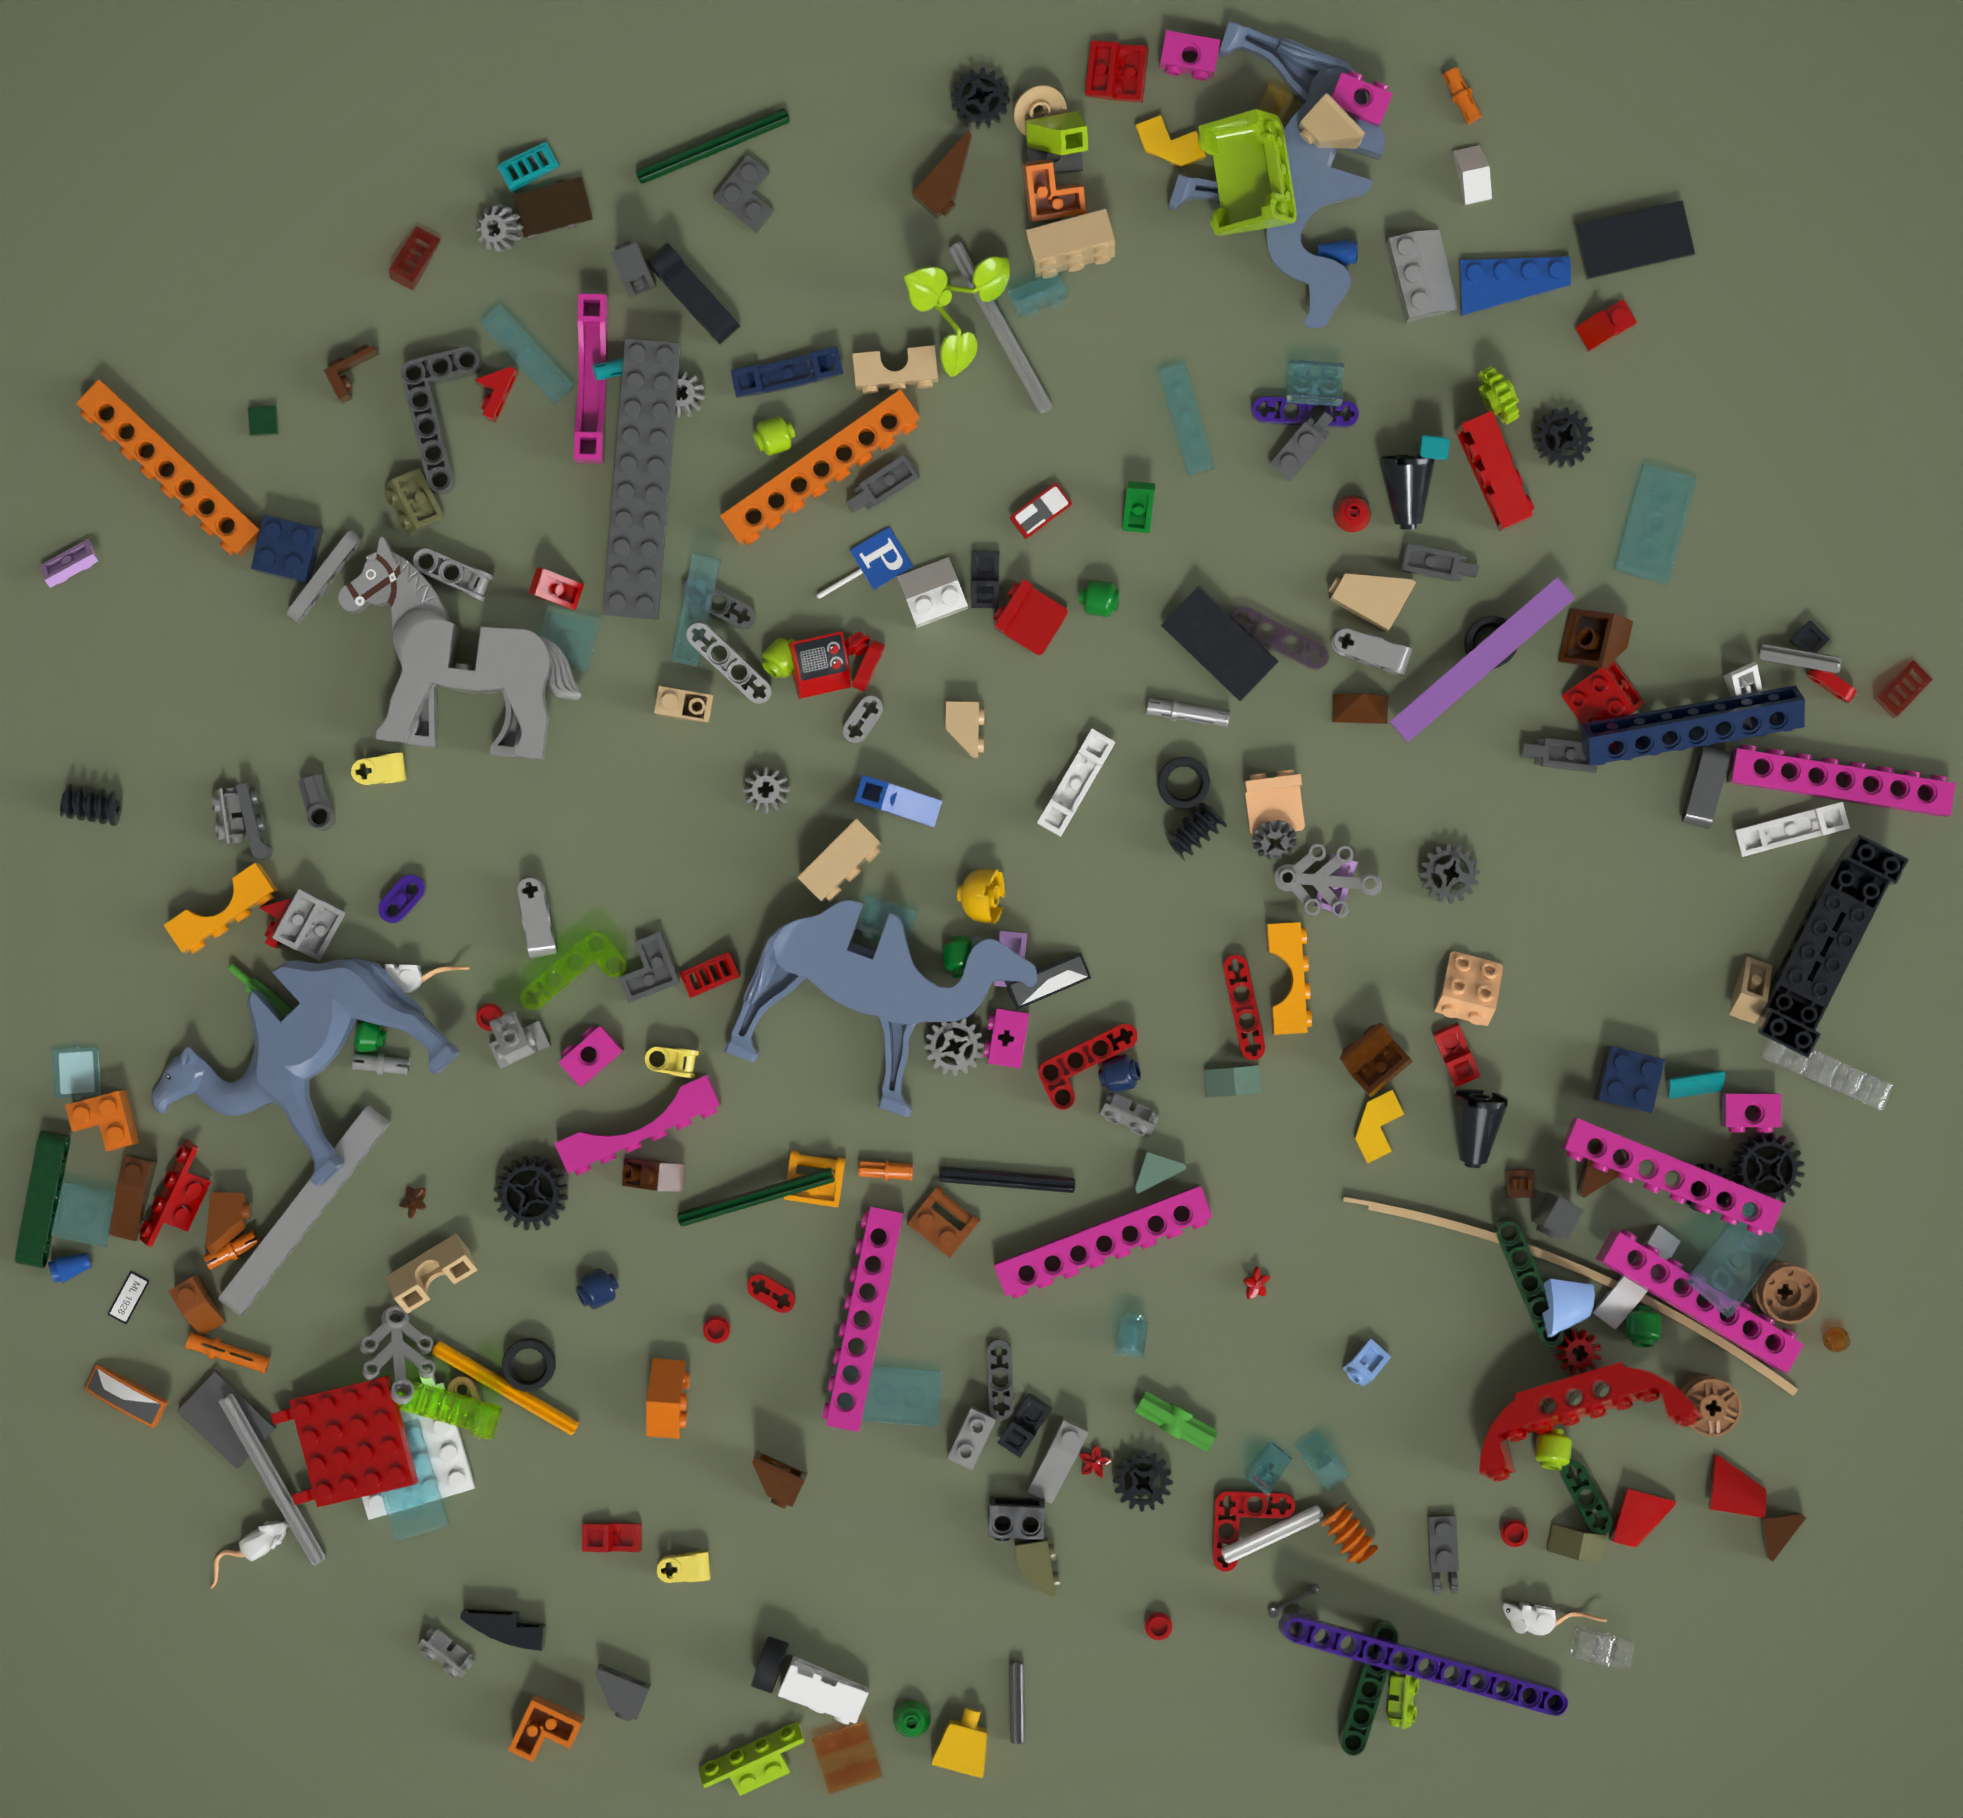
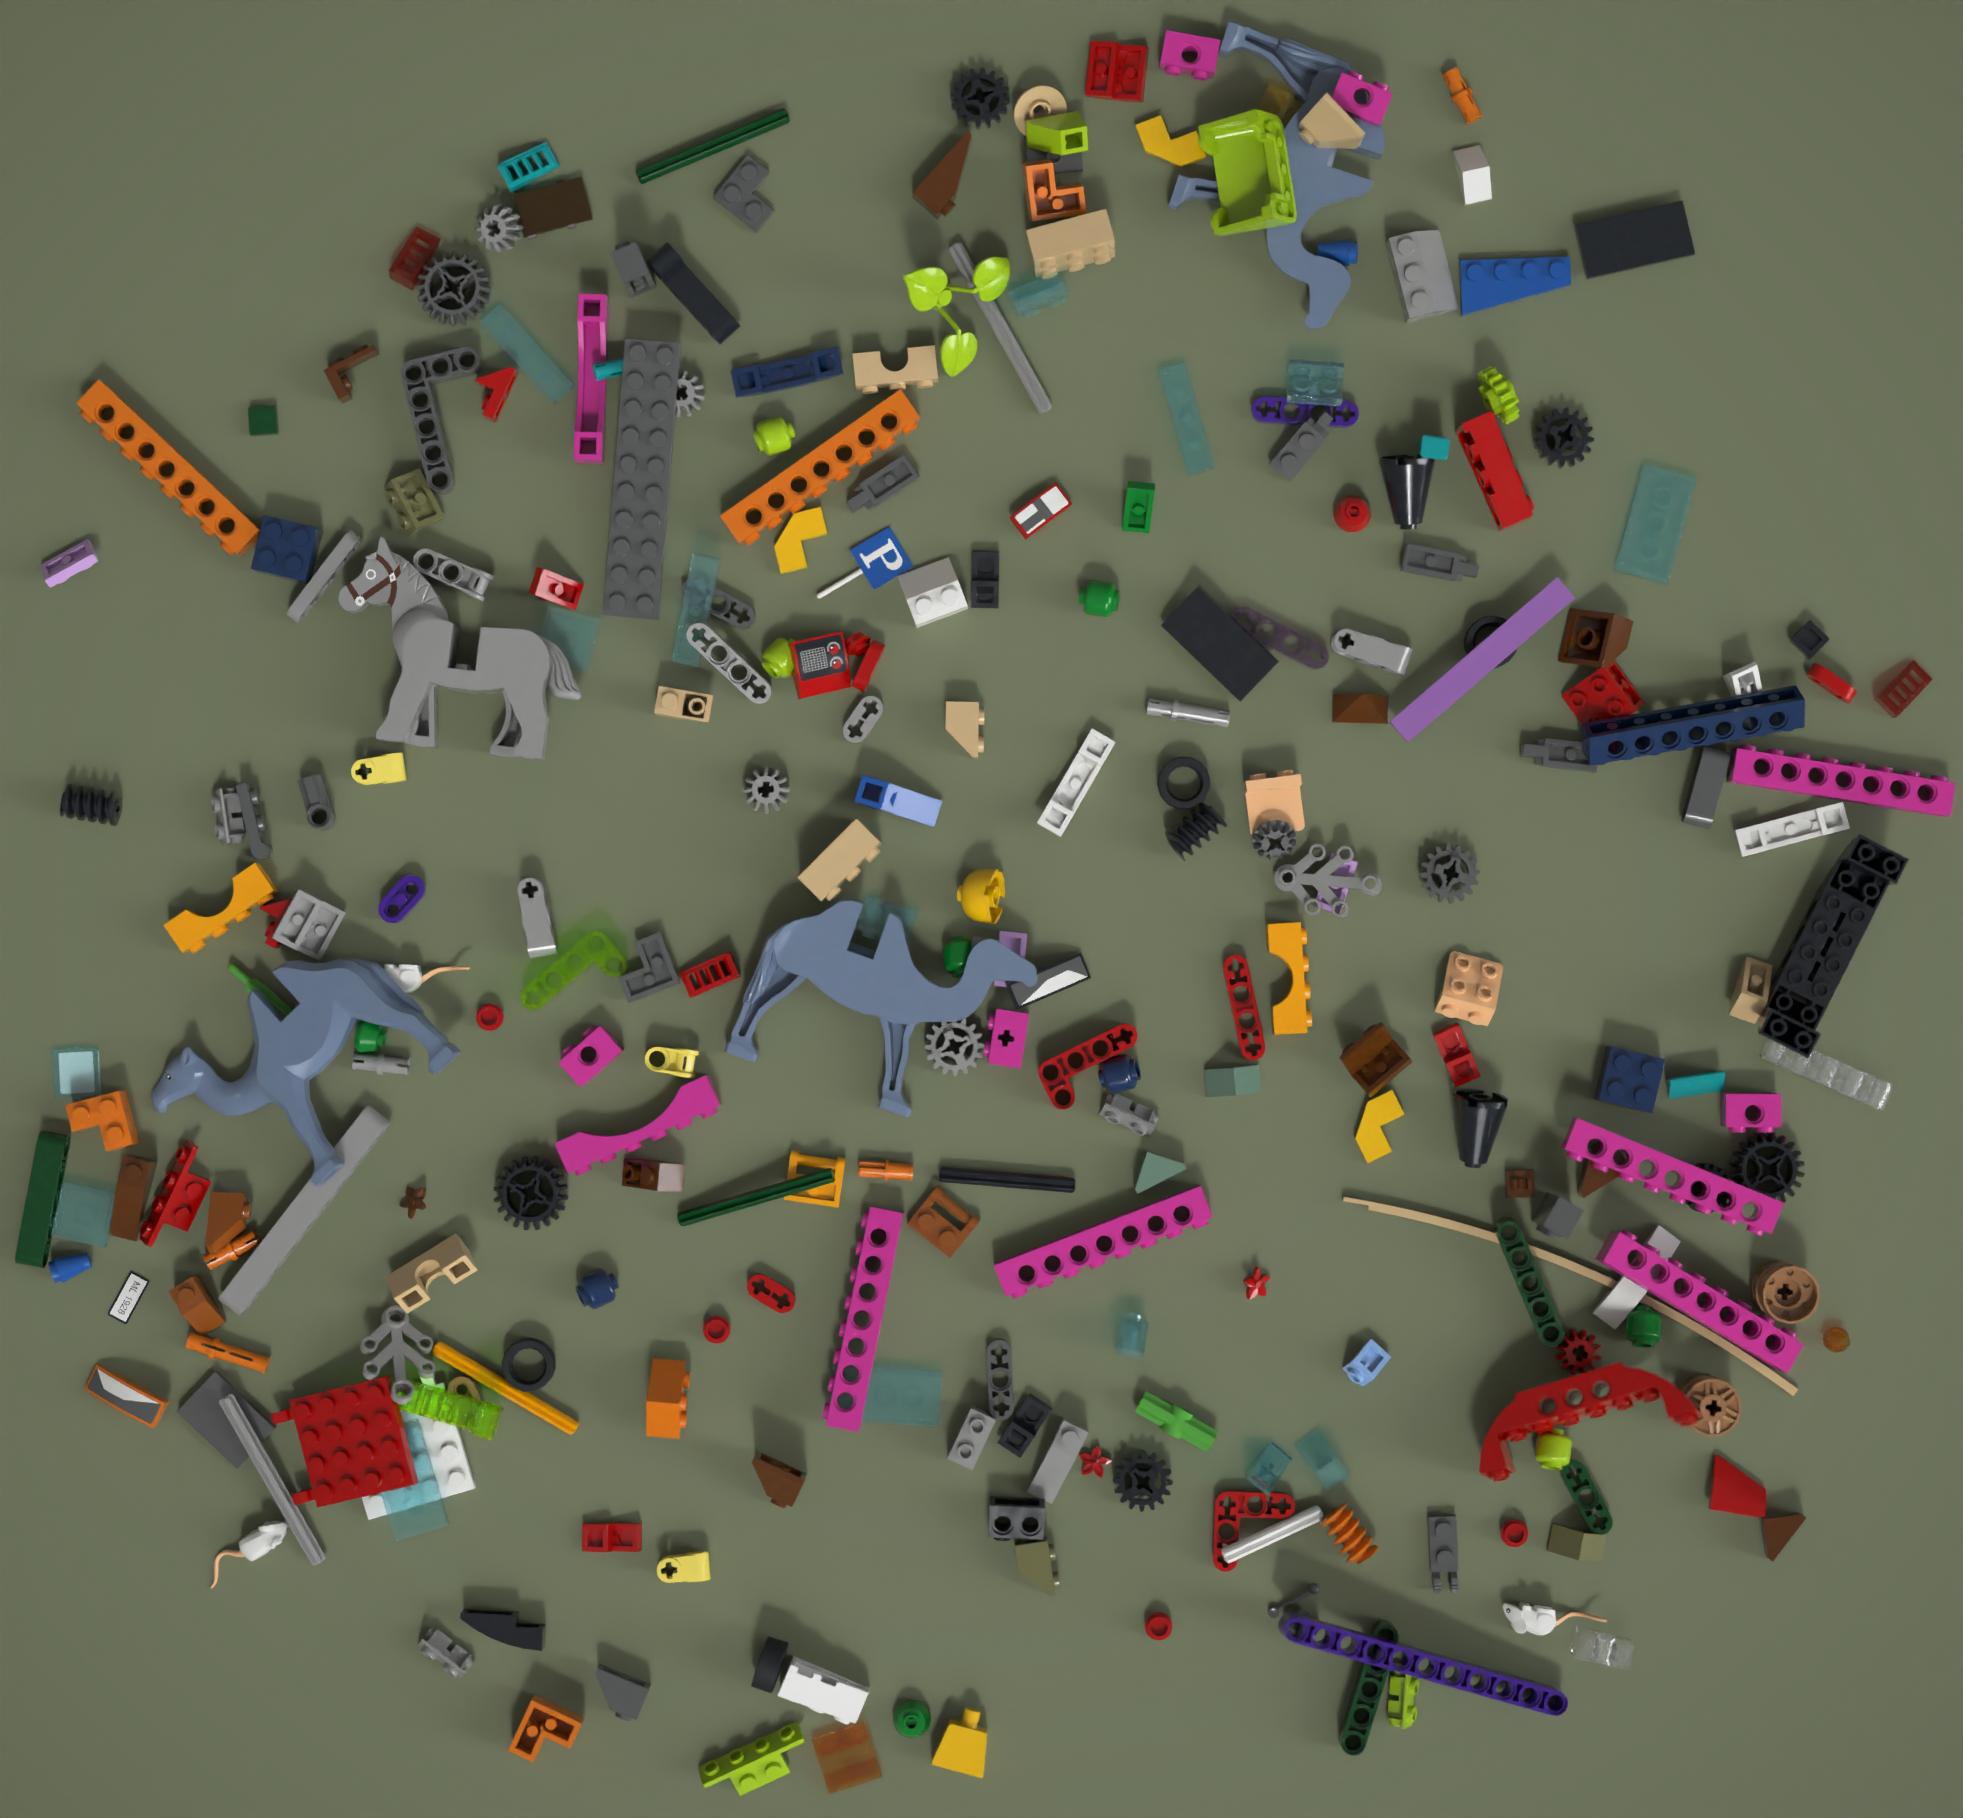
(445, 296): none -> dark grey gear
(514, 1041): light grey tile -> none
(801, 527): none -> yellow tile
(1017, 1702): dark grey axle -> none
(1030, 617): red bracket -> none
(1372, 597): tan slope -> none
(1567, 1304): light blue slope -> none
(1605, 325): red slope -> none
(1638, 1516): red slope -> none
(1735, 1264): clear light blue tile -> none
(1800, 658): light grey axle -> none

